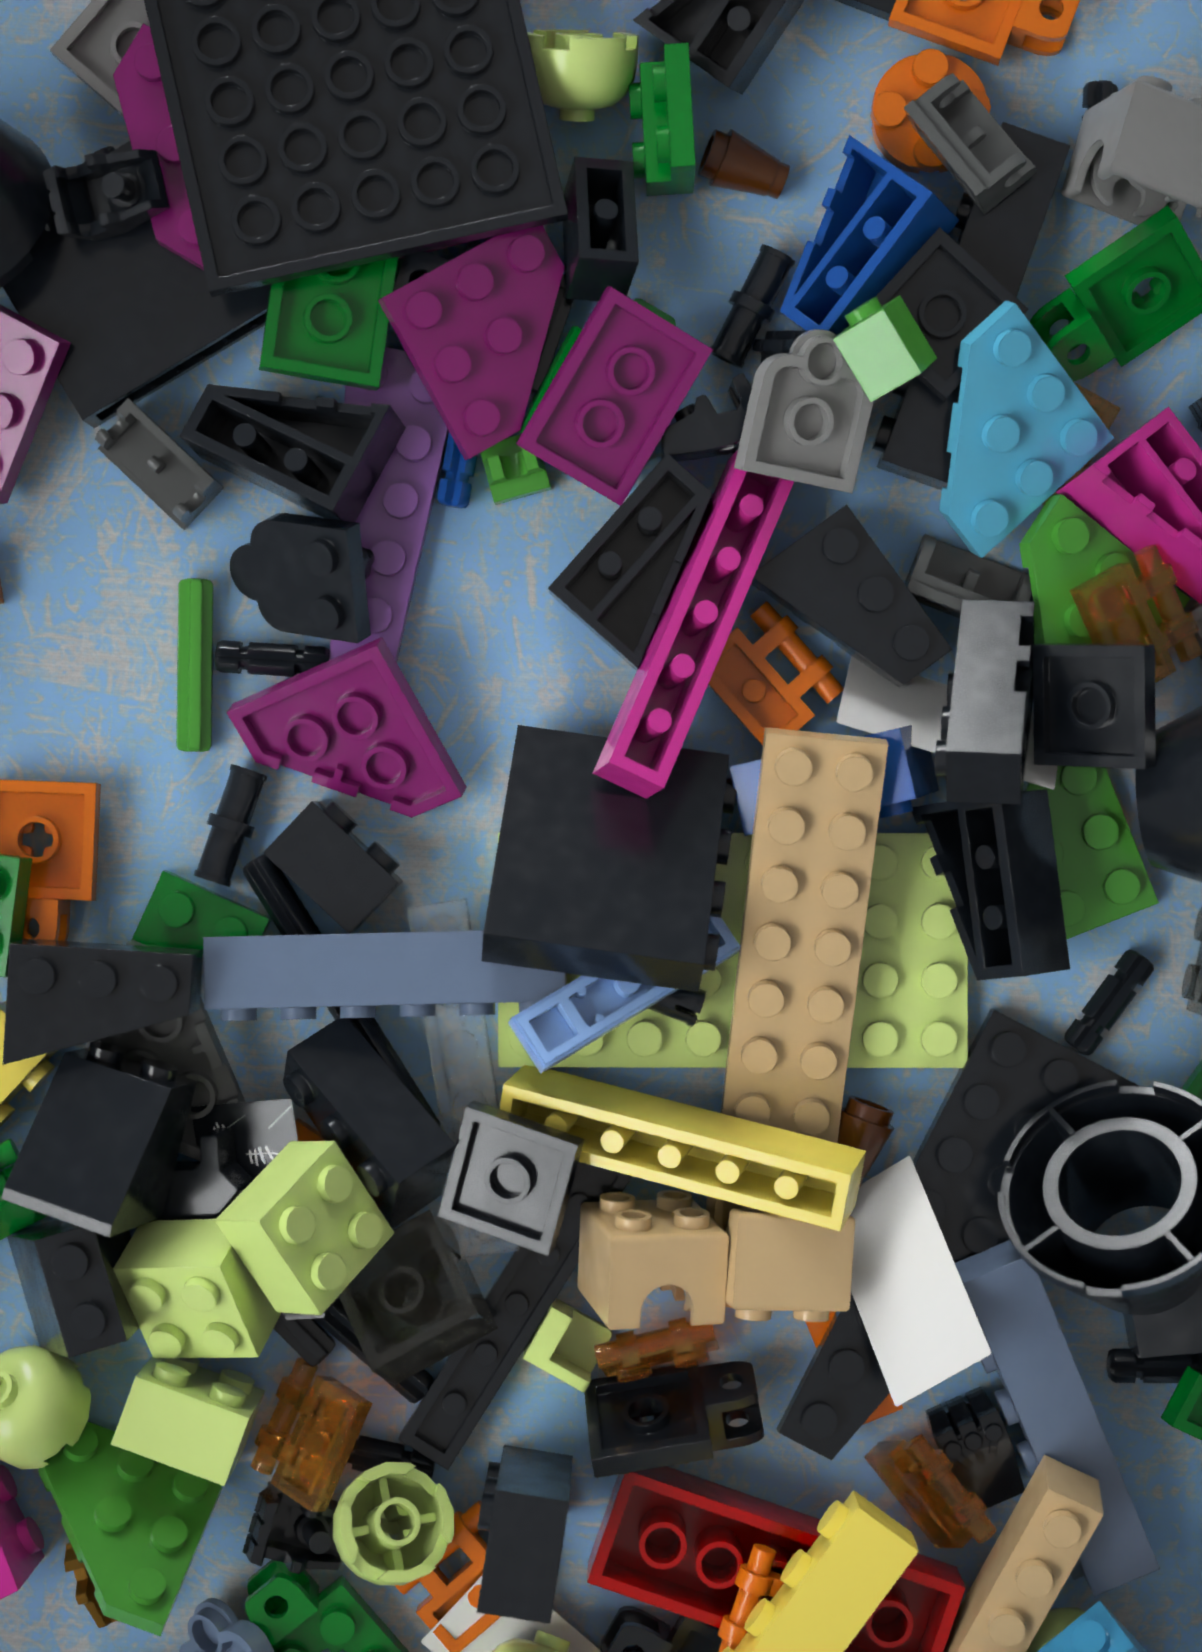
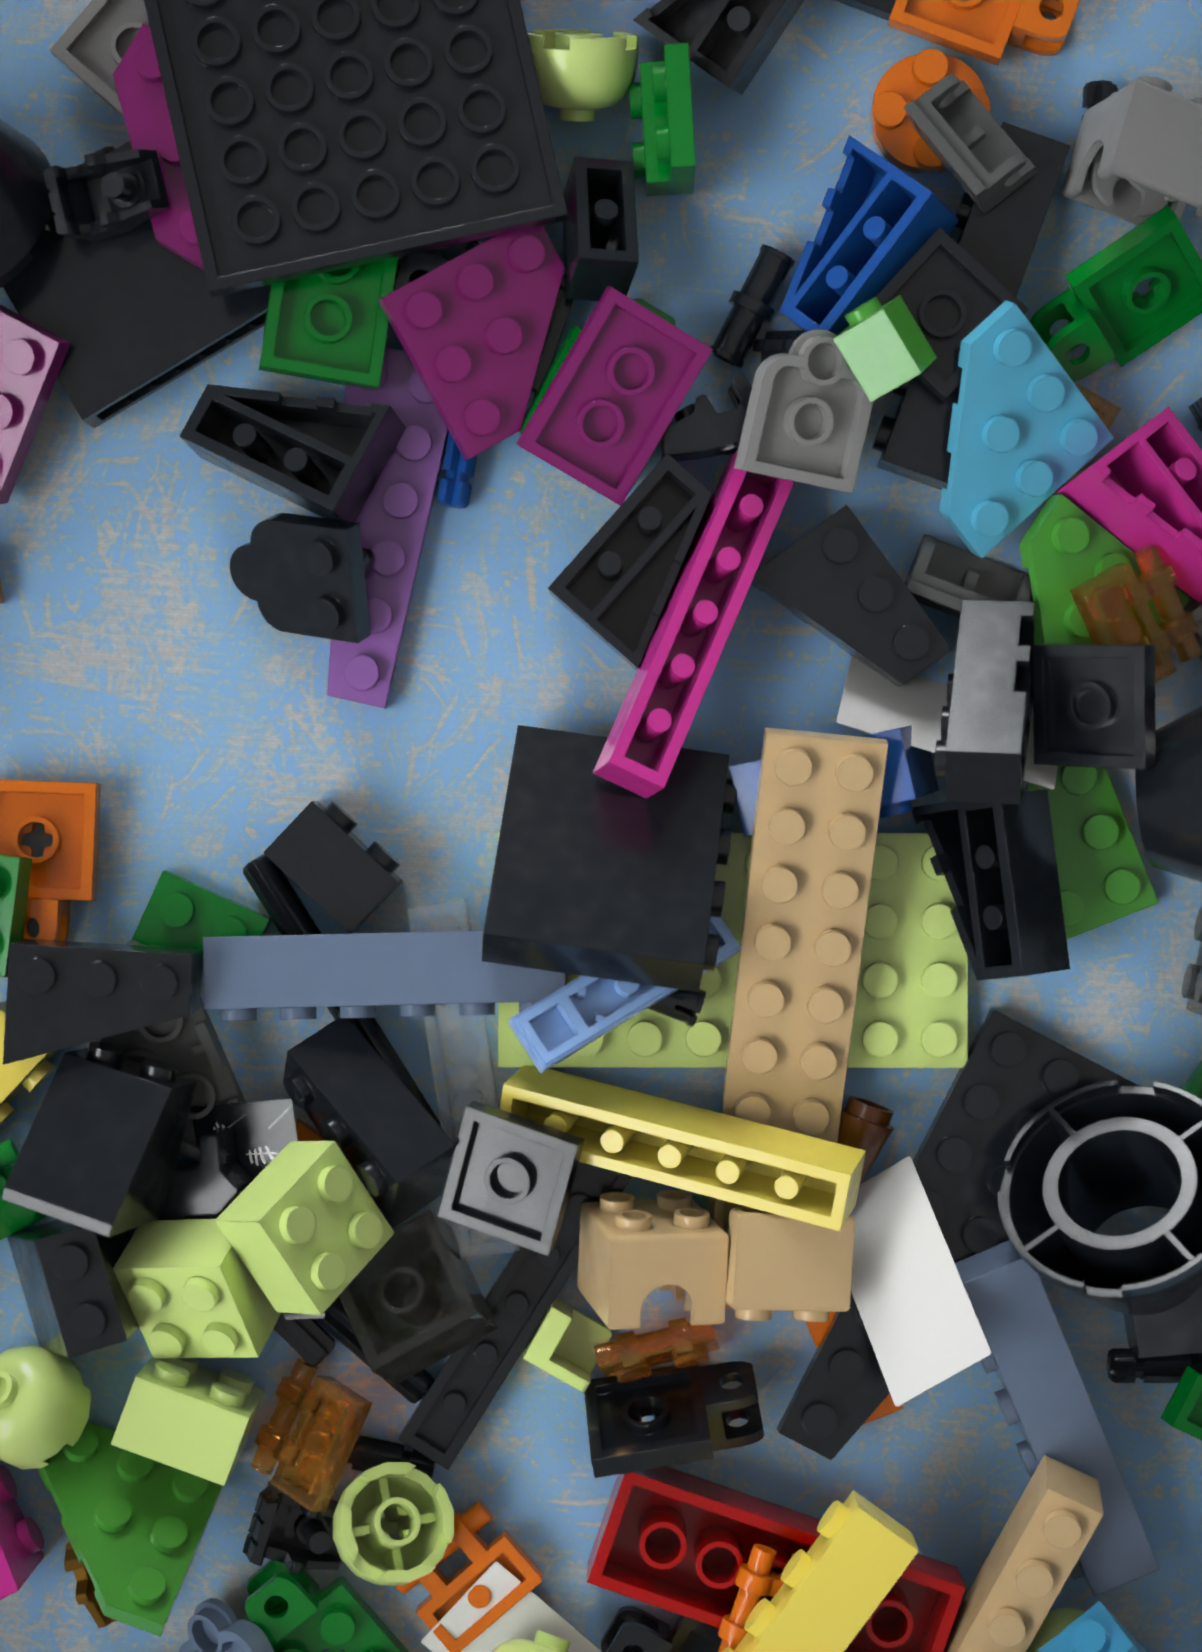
(158, 465): dark grey hinge -> none
(194, 665): bright green axle -> none
(230, 825): black pin -> none
(267, 658): black axle -> none
(353, 731): magenta plate -> none
(513, 471): bright green tile -> none
(526, 1523): black wedge -> none
(742, 166): reddish brown cone -> none
(756, 689): orange plate -> none
(931, 1492): clear orange plate -> none
(977, 1445): black hand -> none
(1109, 1002): black axle -> none

